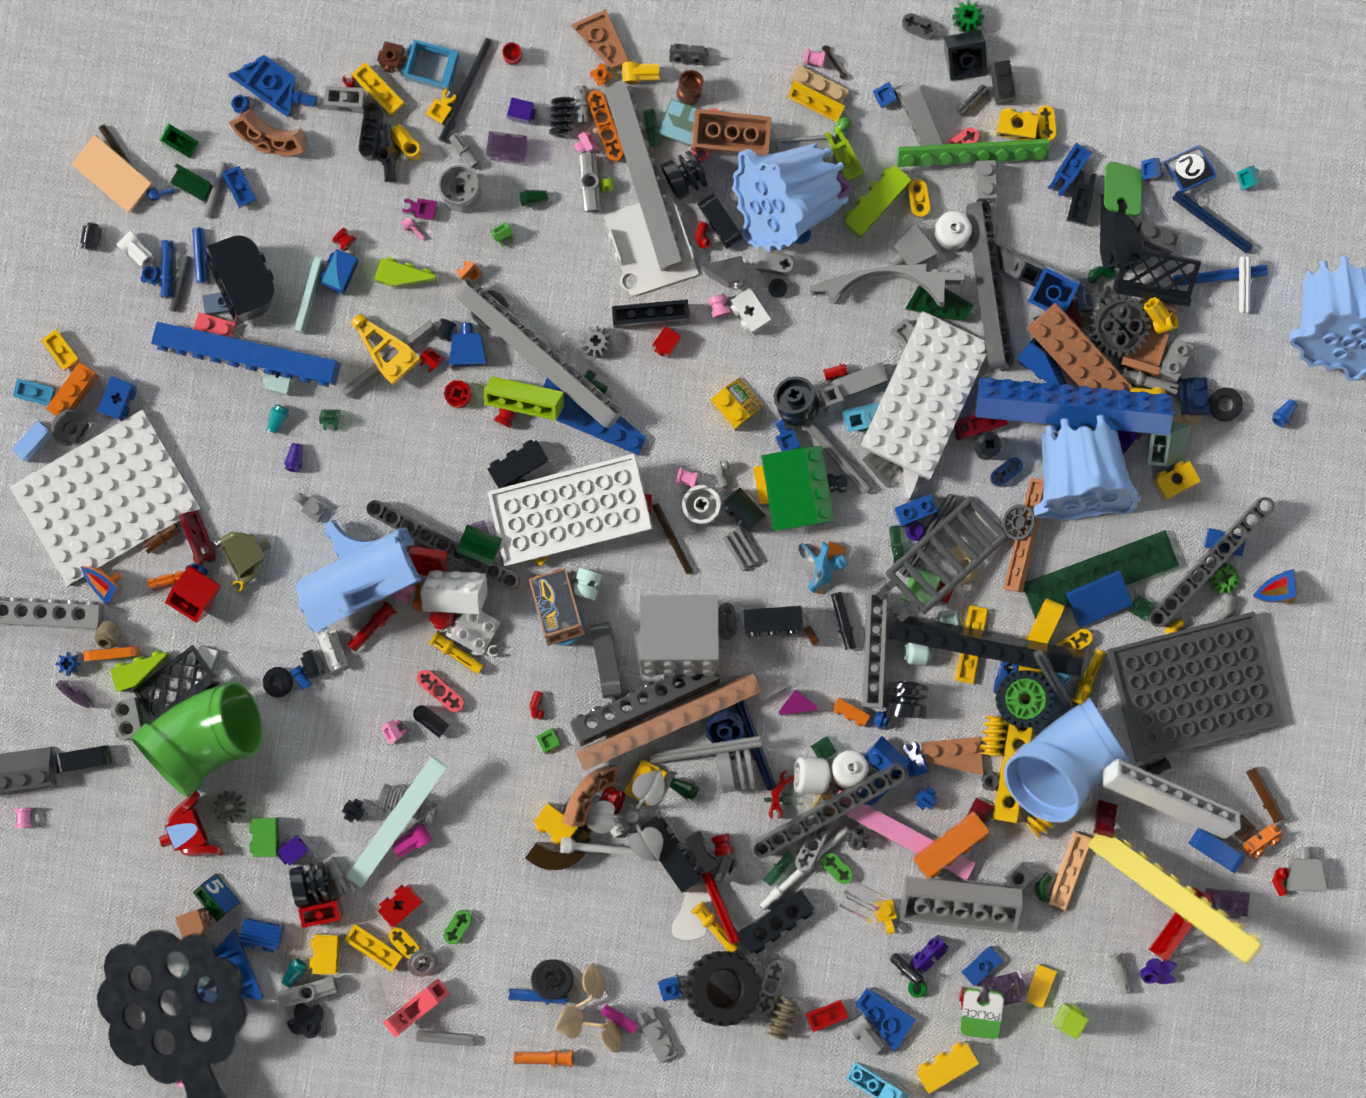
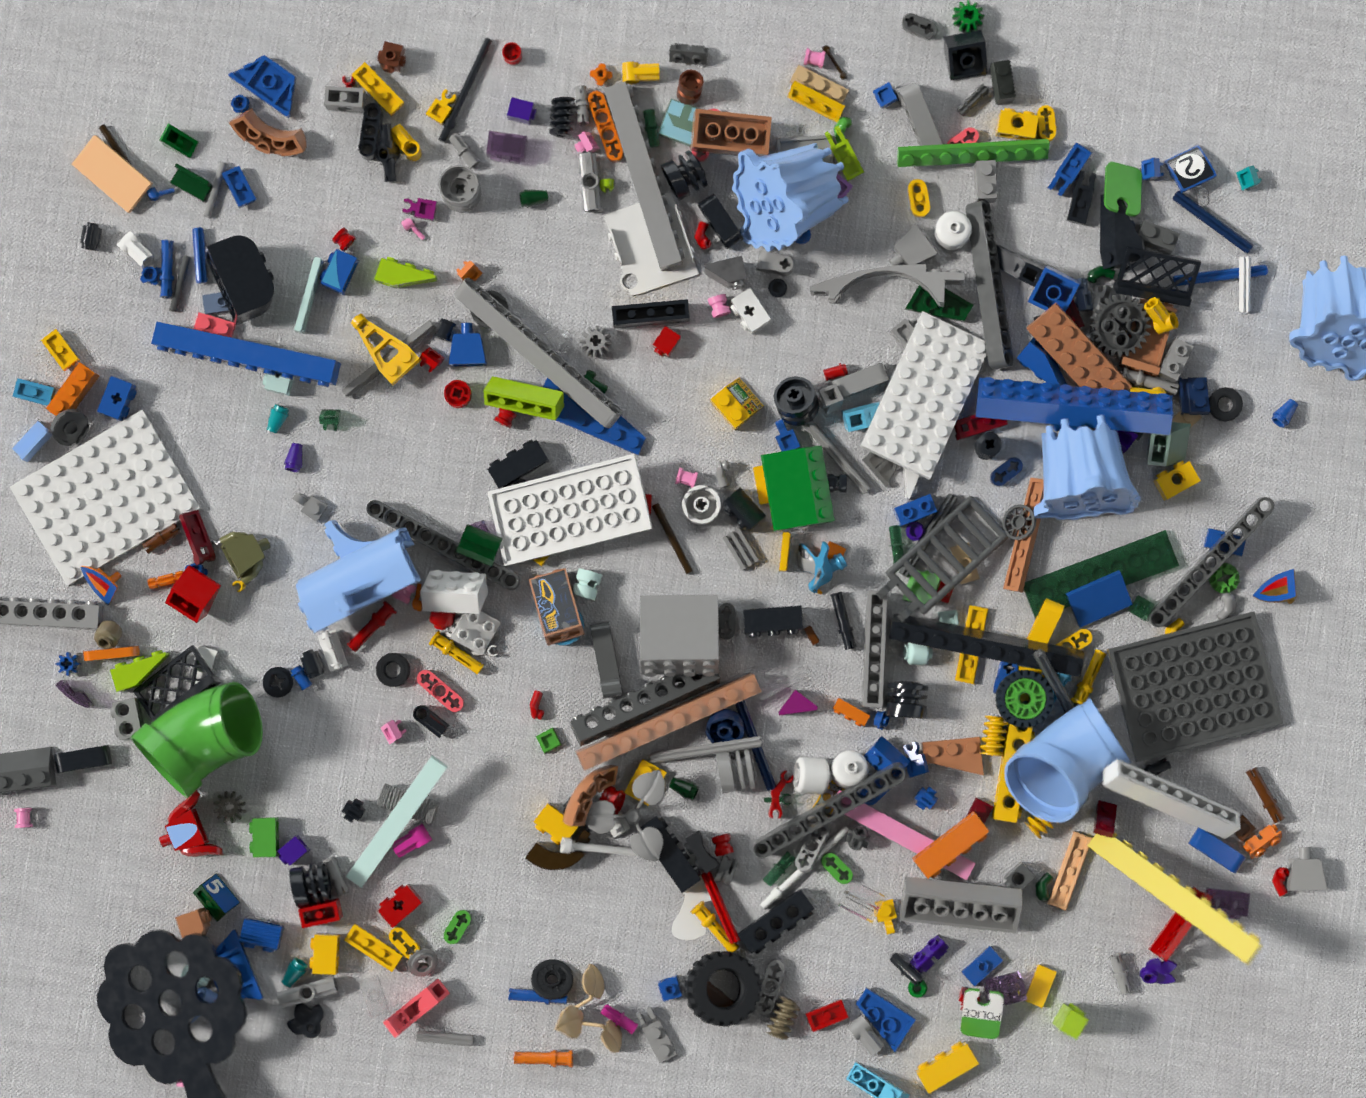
(303, 98): blue pin -> none
(404, 669): none -> black tyre
(413, 50): dark azure window -> none
(427, 559): red plate -> none
(501, 232): bright green tile -> none
(602, 38): nougat wing -> none
(784, 551): none -> yellow tile
(823, 748): clear green tile -> none
(877, 201): lime brick -> none
(985, 781): dark grey plate -> none

